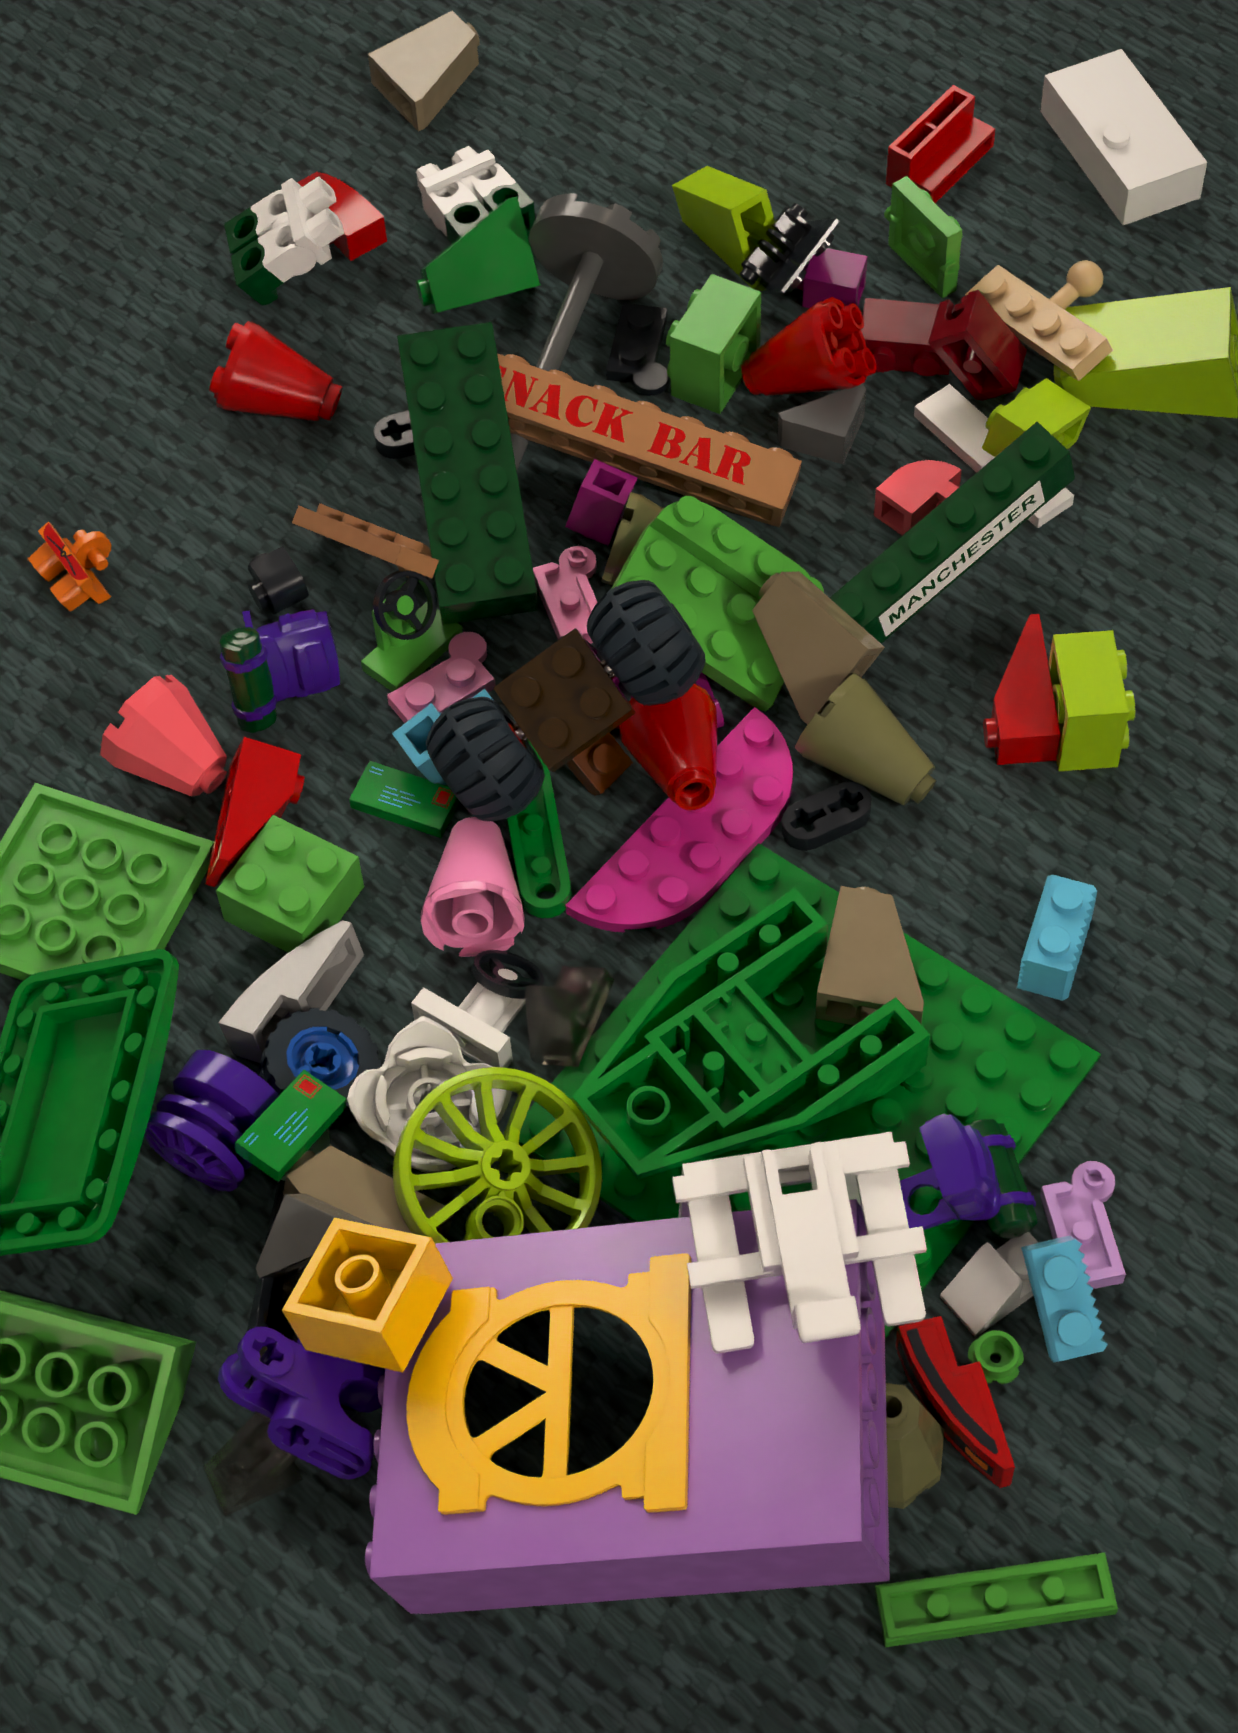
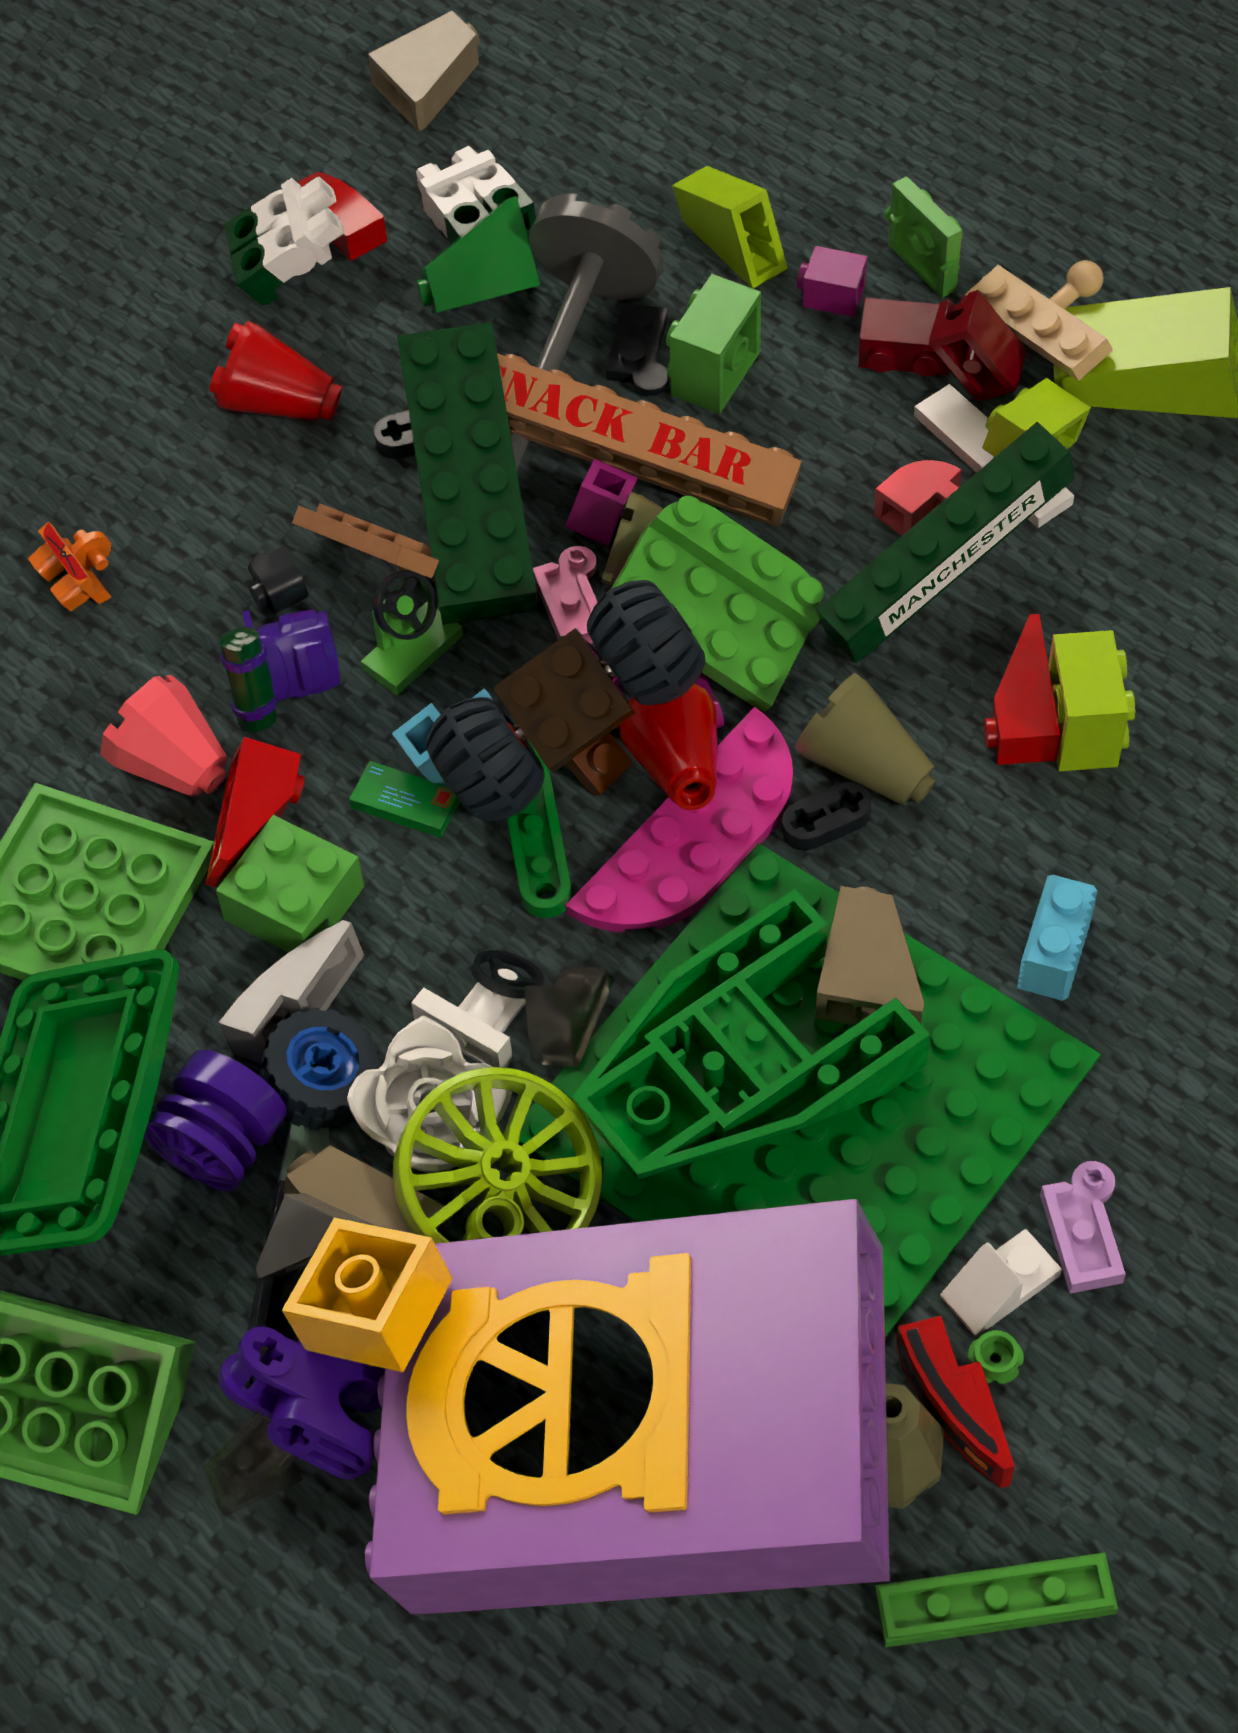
(290, 1125): green tile -> none
(448, 682): bright pink hinge -> none
(473, 892): bright pink cone -> none
(802, 242): black hinge -> none
(803, 1235): white piece -> none
(811, 640): dark tan slope -> none
(813, 353): red cone -> none
(824, 425): dark grey slope -> none
(940, 144): red piece -> none
(975, 1176): dark purple piece -> none
(1064, 1298): medium azure brick -> none
(1123, 137): white brick -> none

